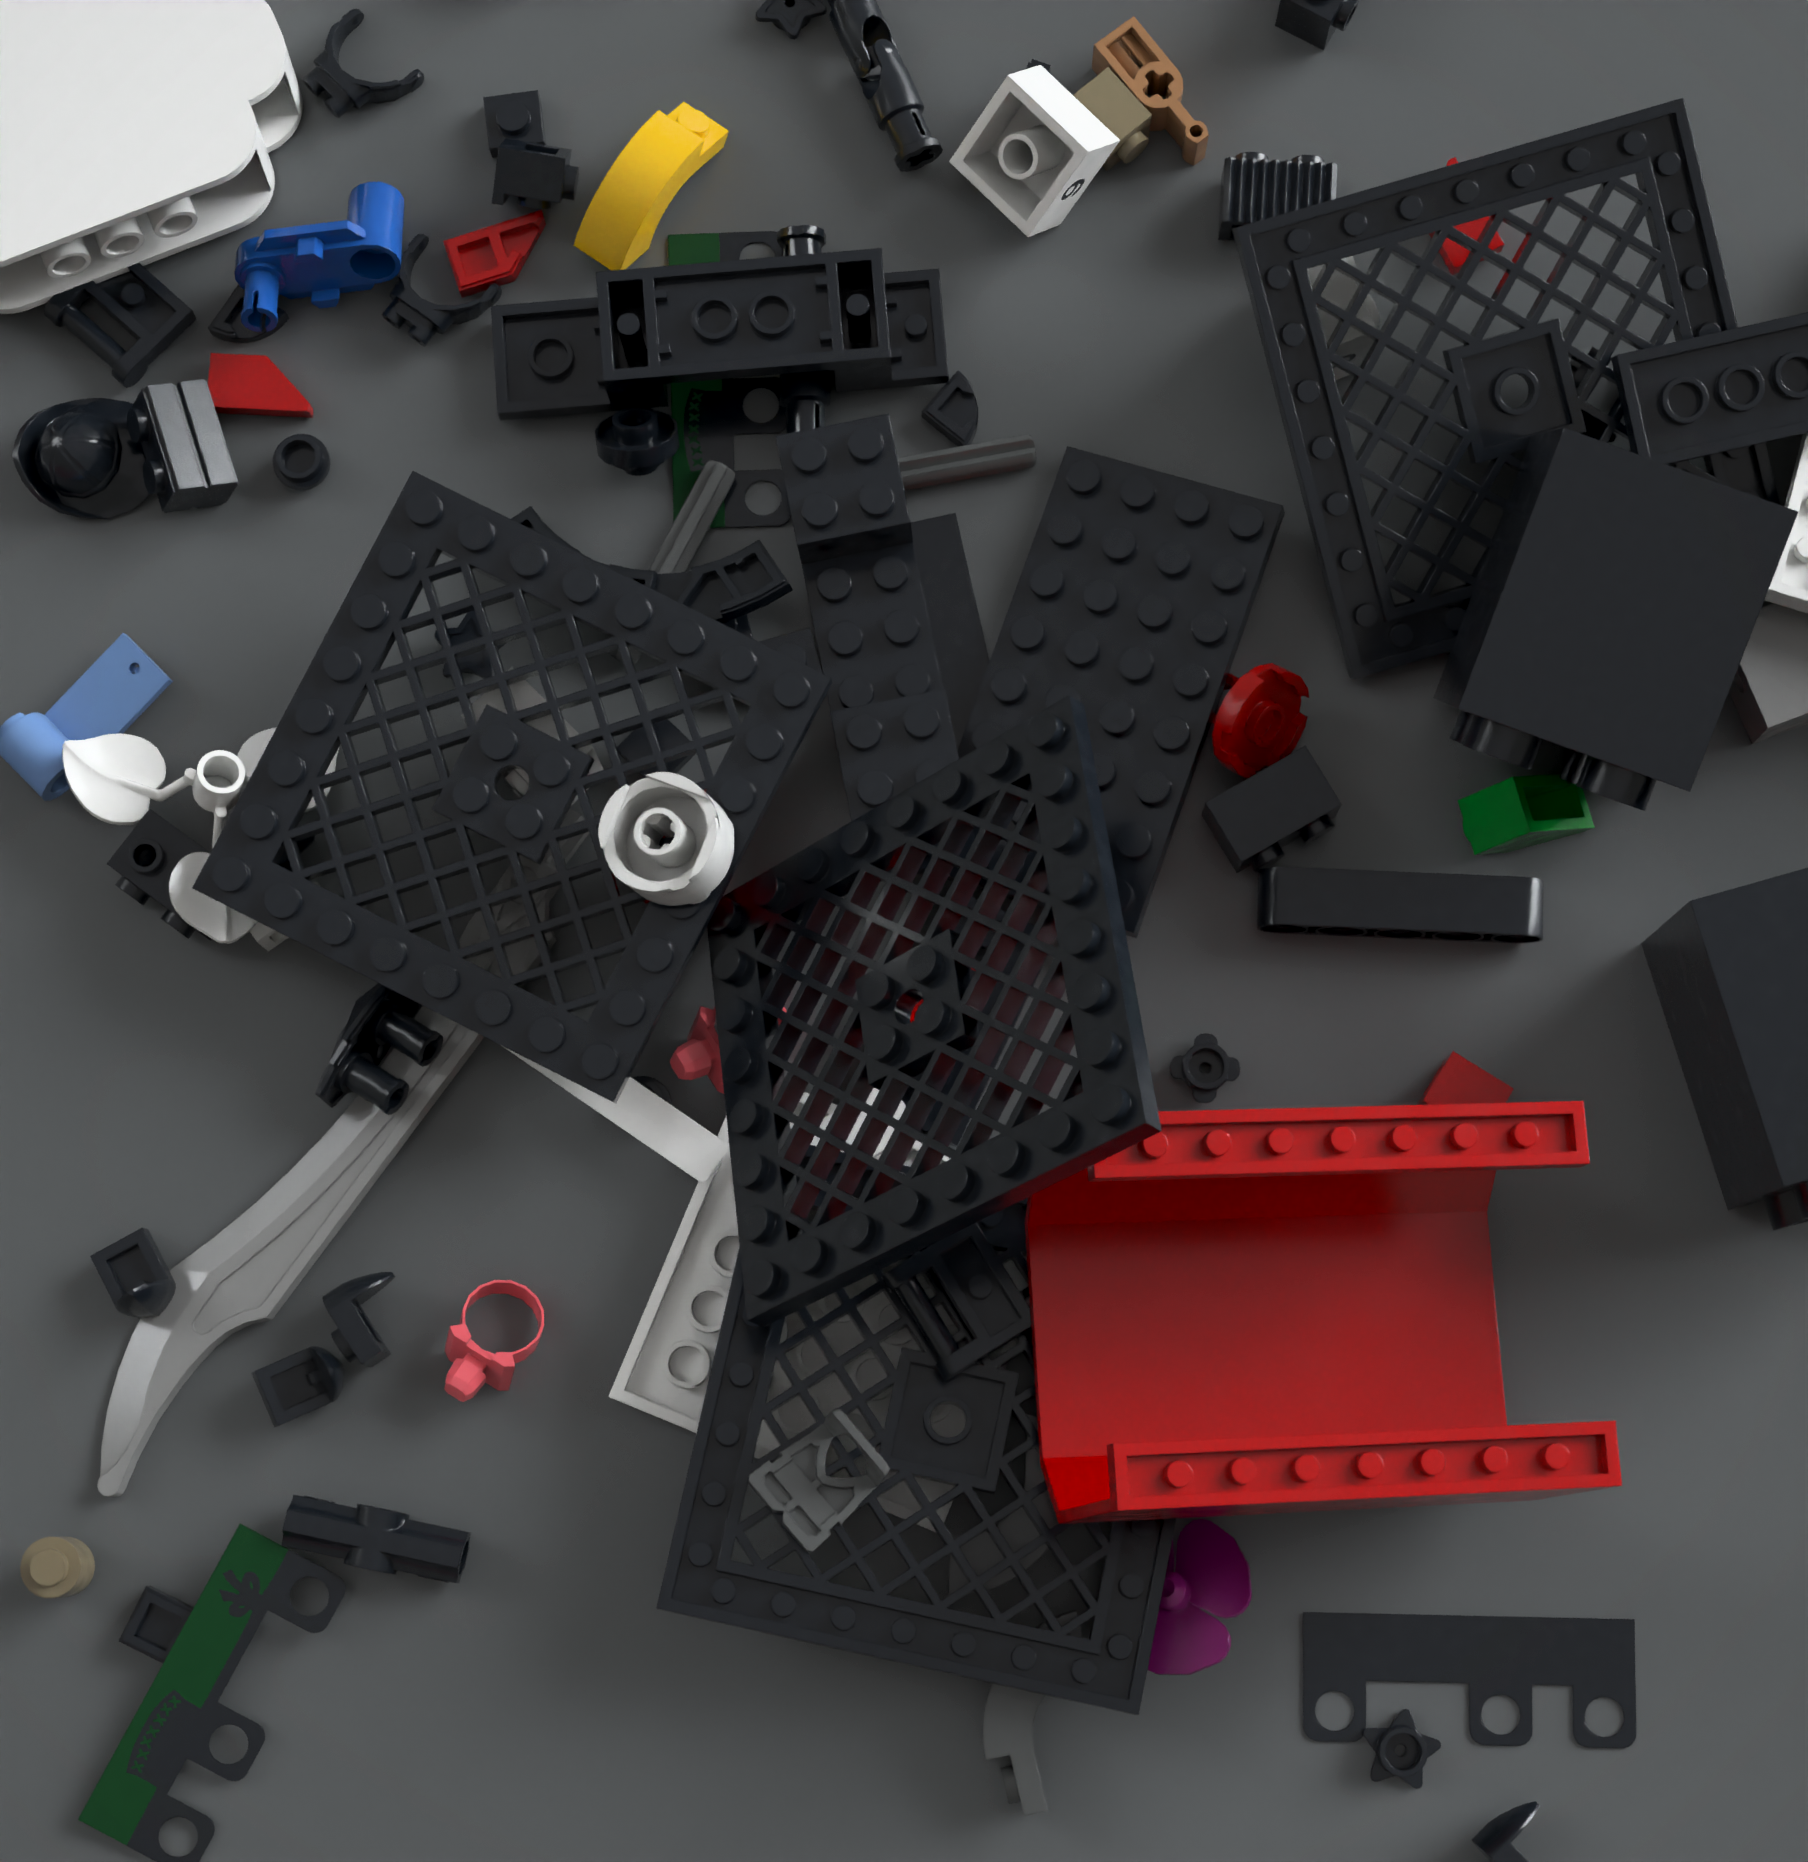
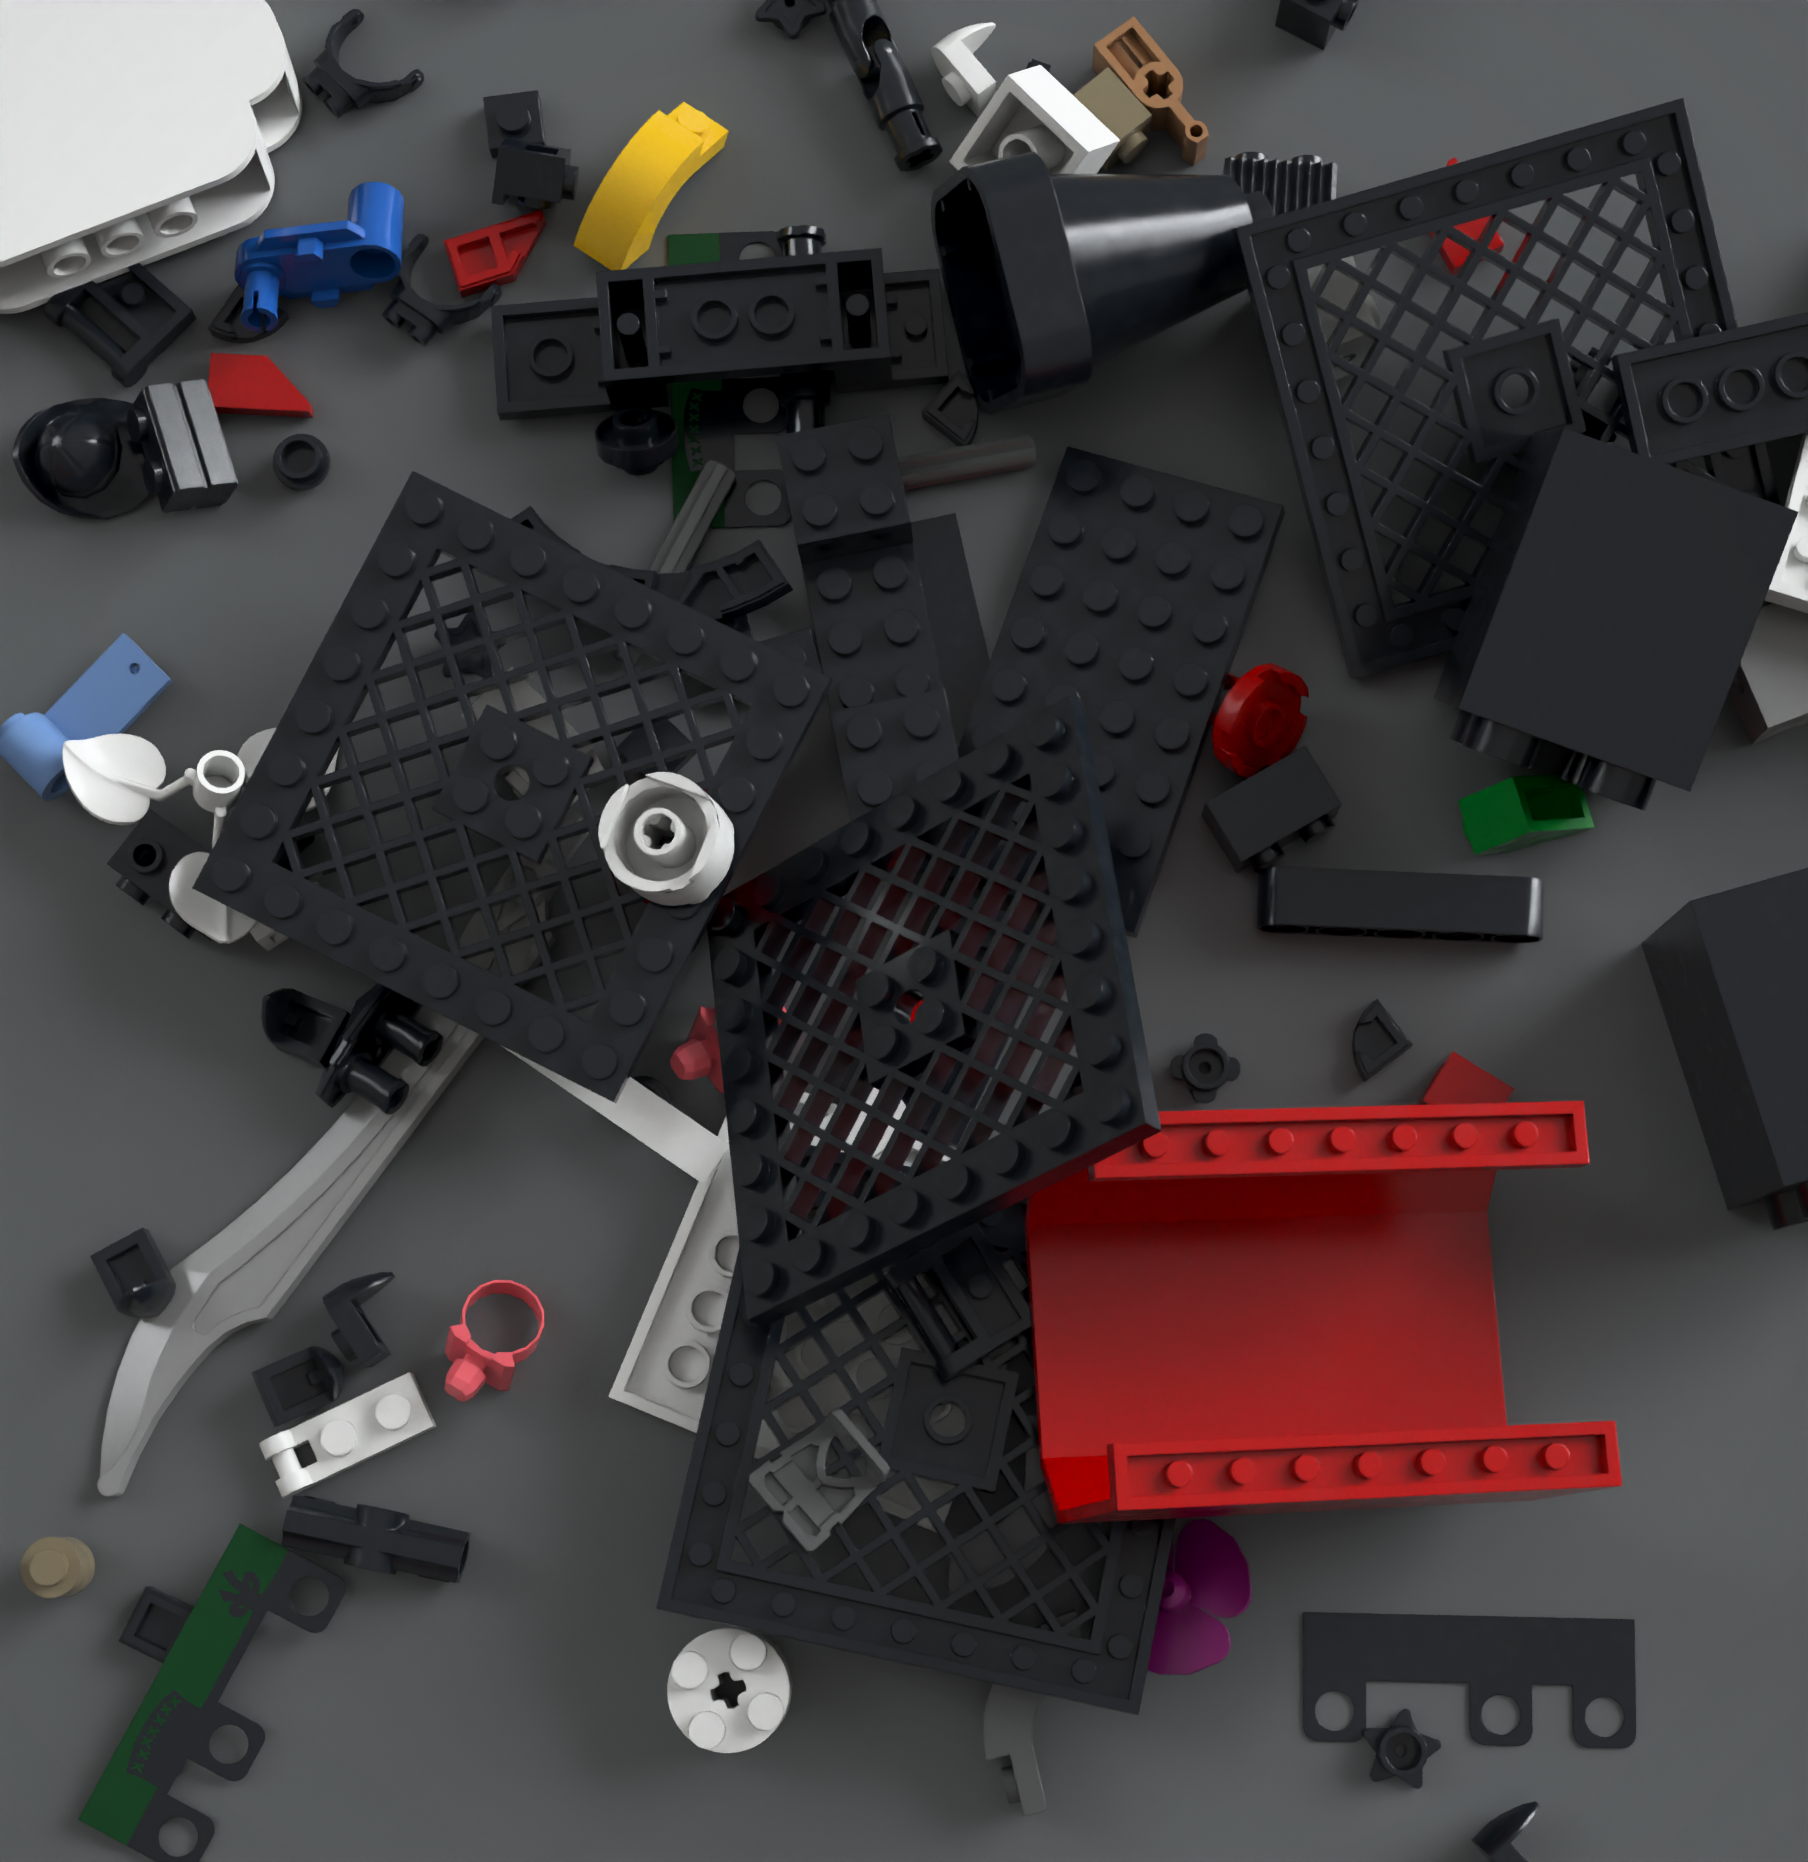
(302, 1025): none -> black plate
(349, 1434): none -> white plate
(712, 1720): none -> white brick
(963, 74): none -> white plate
(1078, 267): none -> black cone
(1377, 1041): none -> black tile

